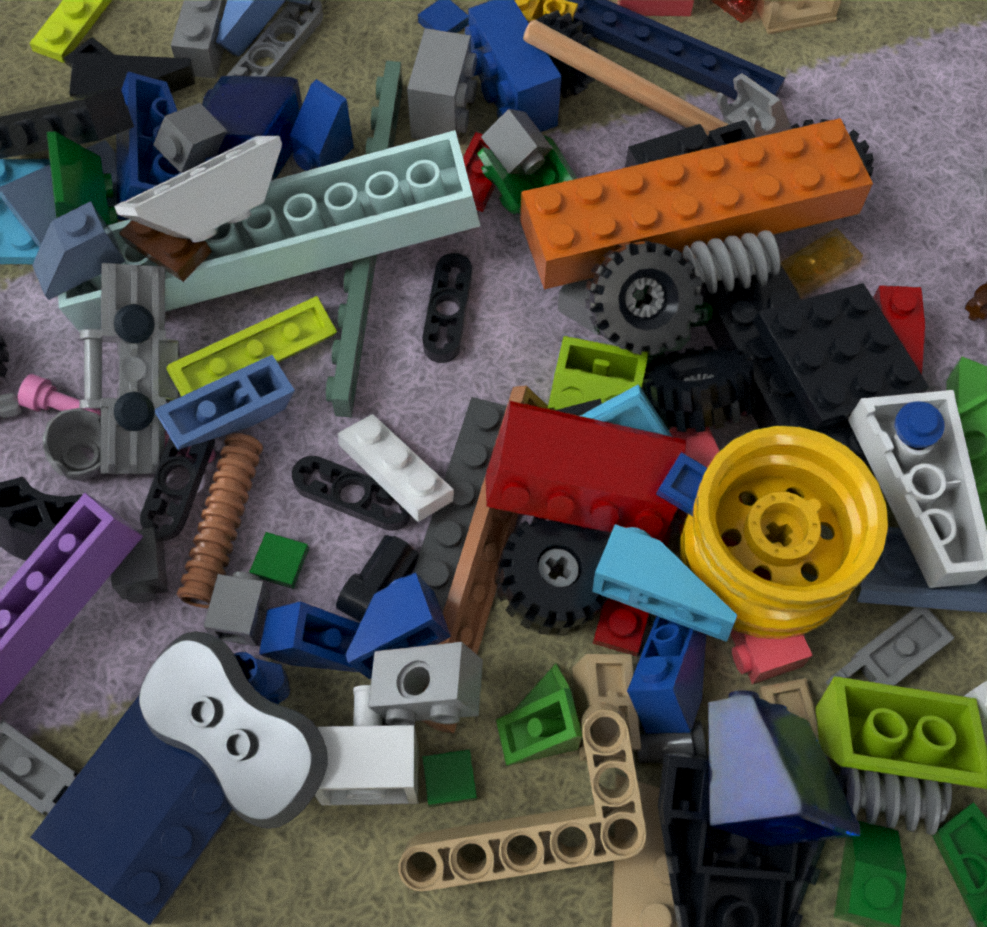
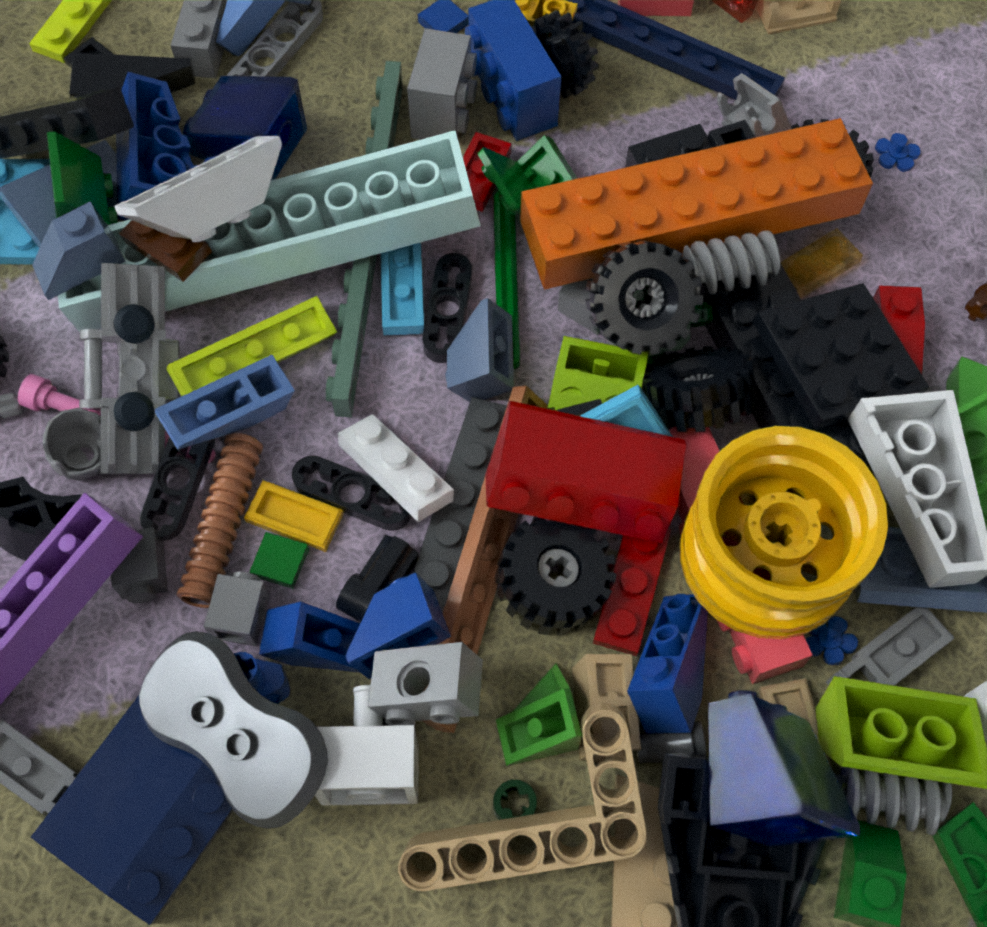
(189, 137): light grey brick -> none
(294, 515): none -> yellow tile
(321, 129): blue slope -> none
(402, 291): none -> medium azure plate
(449, 778): green tile -> none
(482, 354): none -> sand blue slope
(506, 269): none -> green axle
(517, 143): light grey brick -> none
(523, 790): none -> dark green bush
(618, 77): light nougat axle -> none
(655, 580): medium azure slope -> none
(682, 483): blue tile -> none
(832, 641): none -> blue plant
(898, 152): none -> blue plant
(919, 424): blue plate -> none

